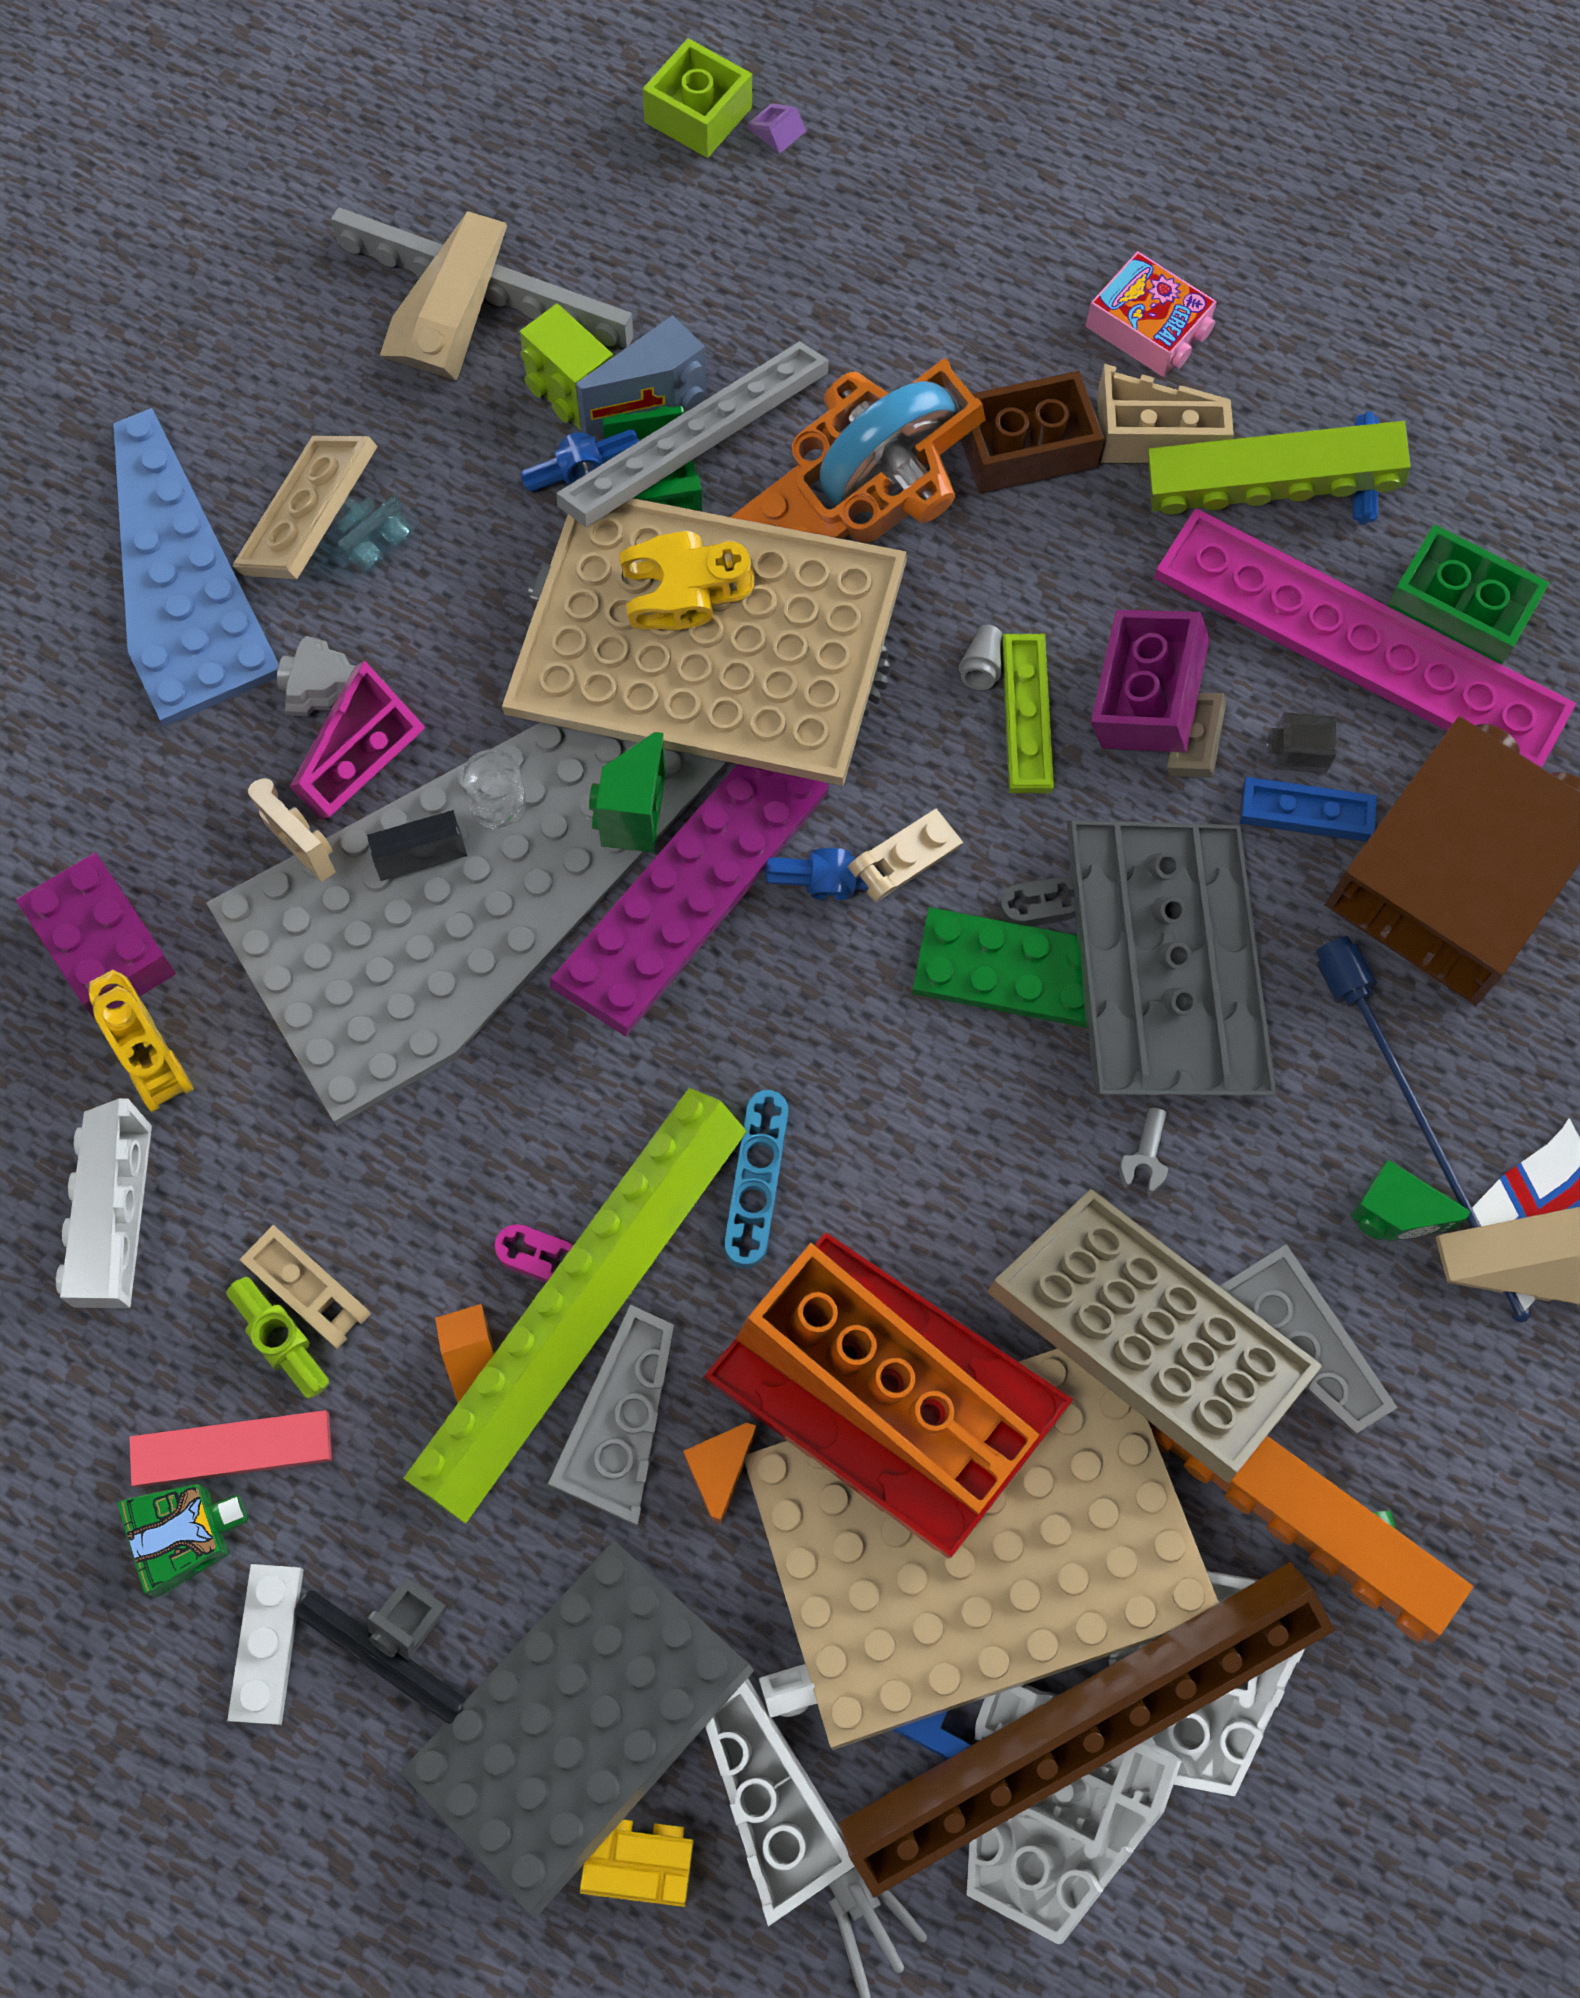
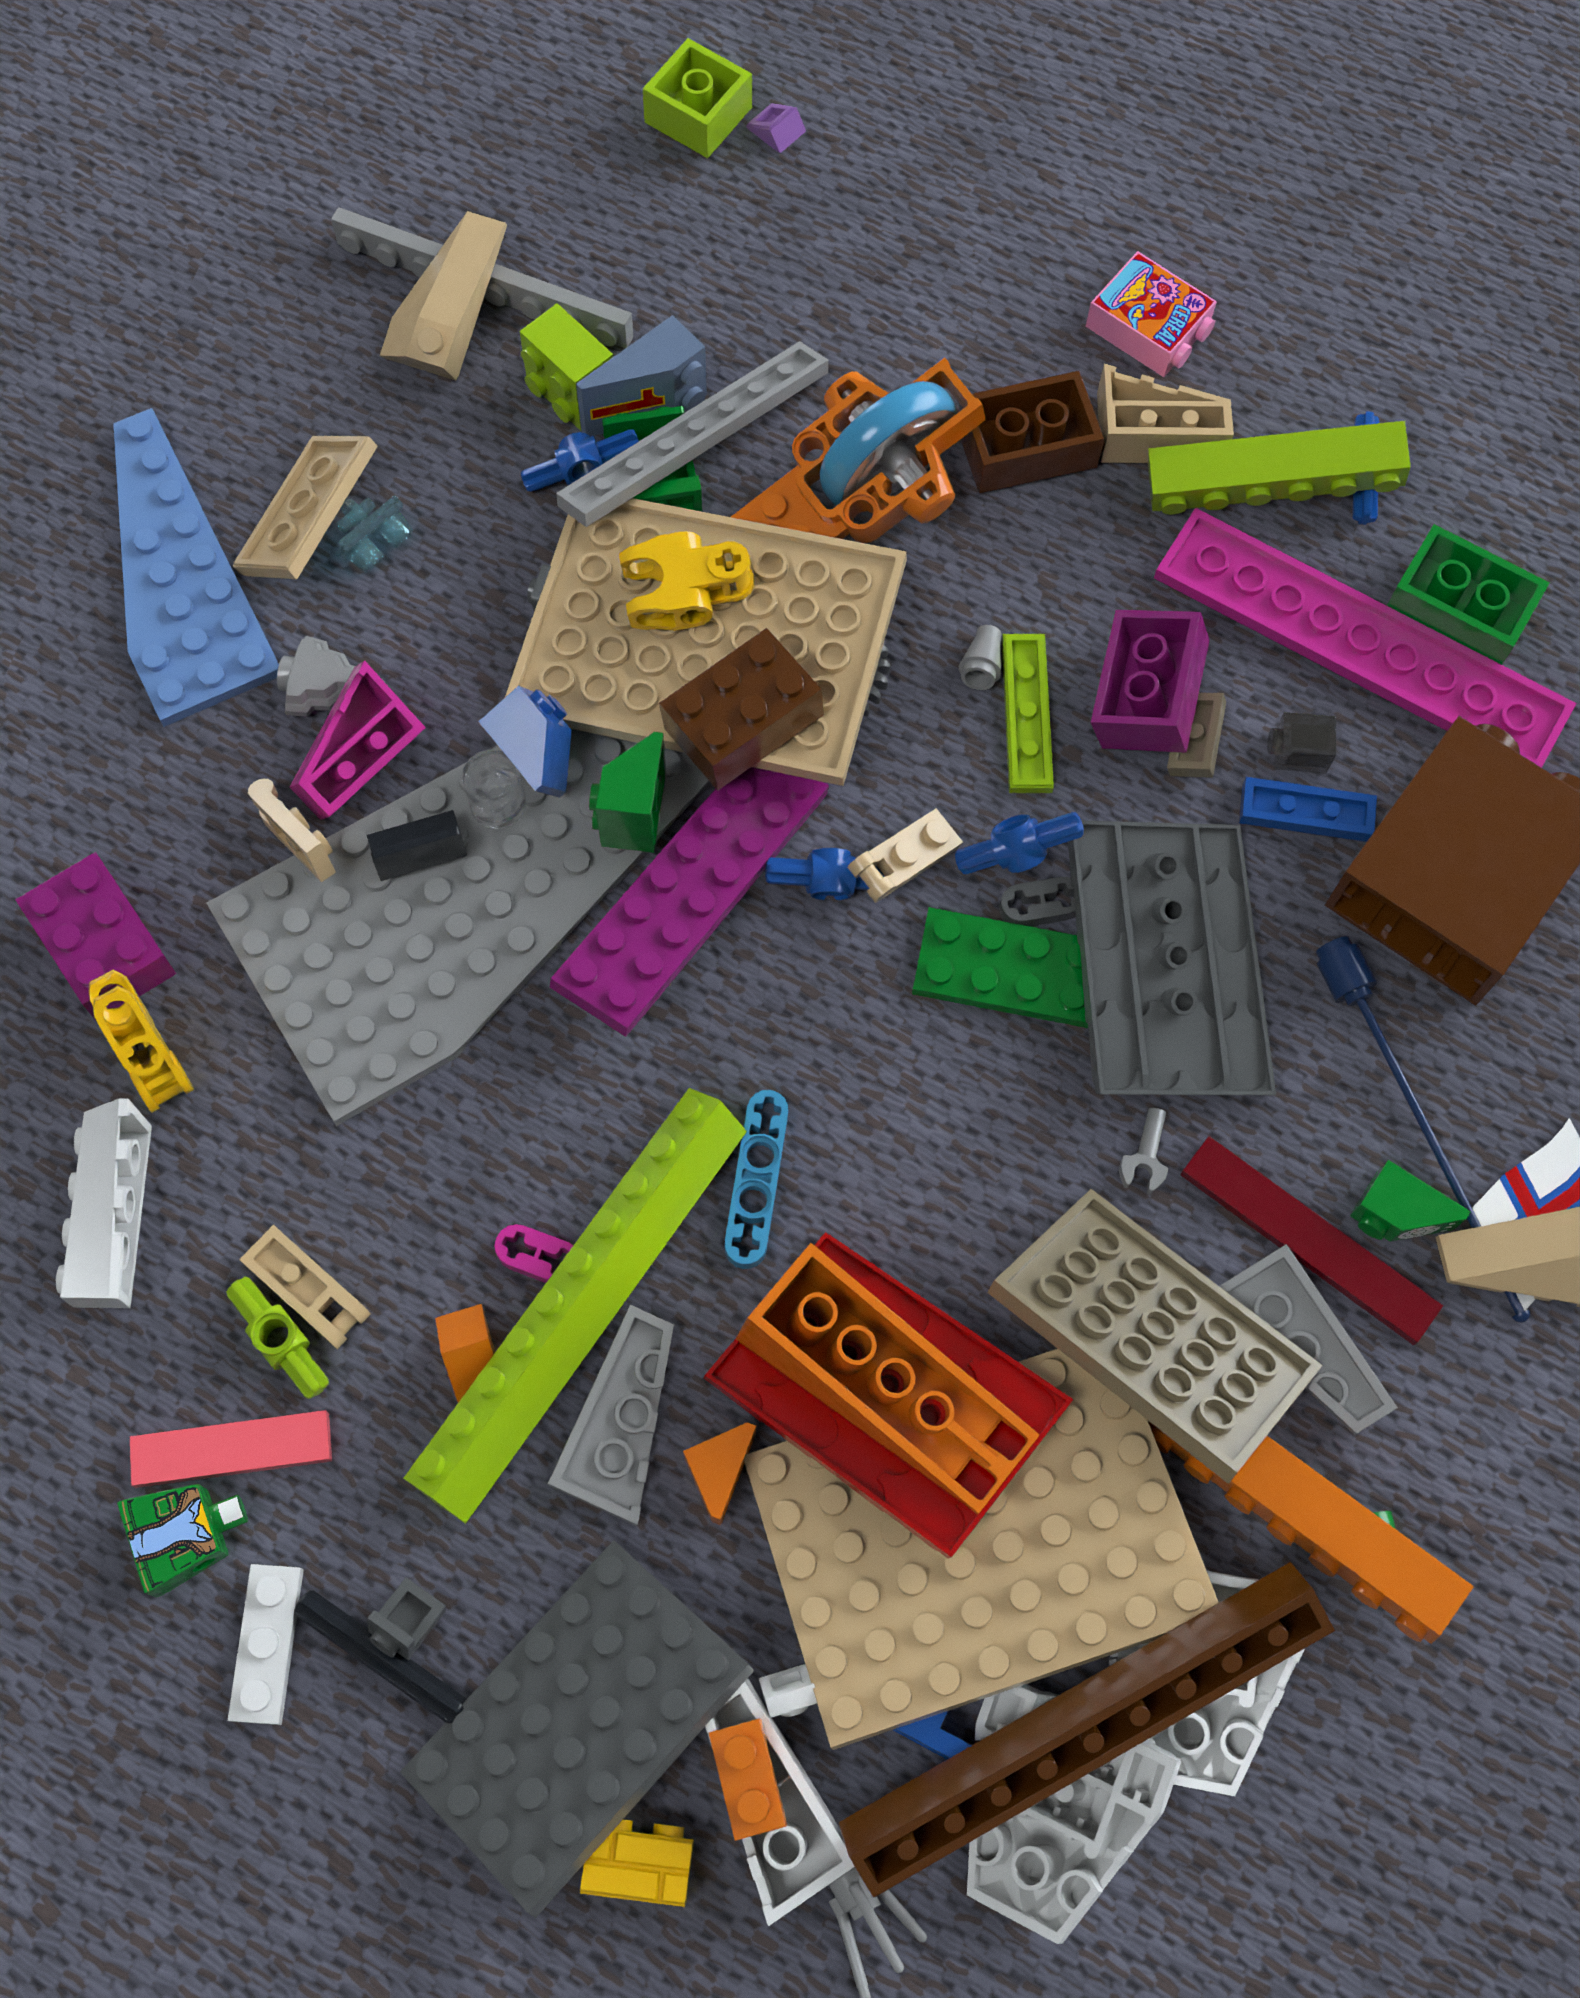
(533, 738): none -> slope
(742, 708): none -> reddish brown brick
(747, 1779): none -> orange plate
(1019, 843): none -> blue axle
(1312, 1240): none -> dark red tile

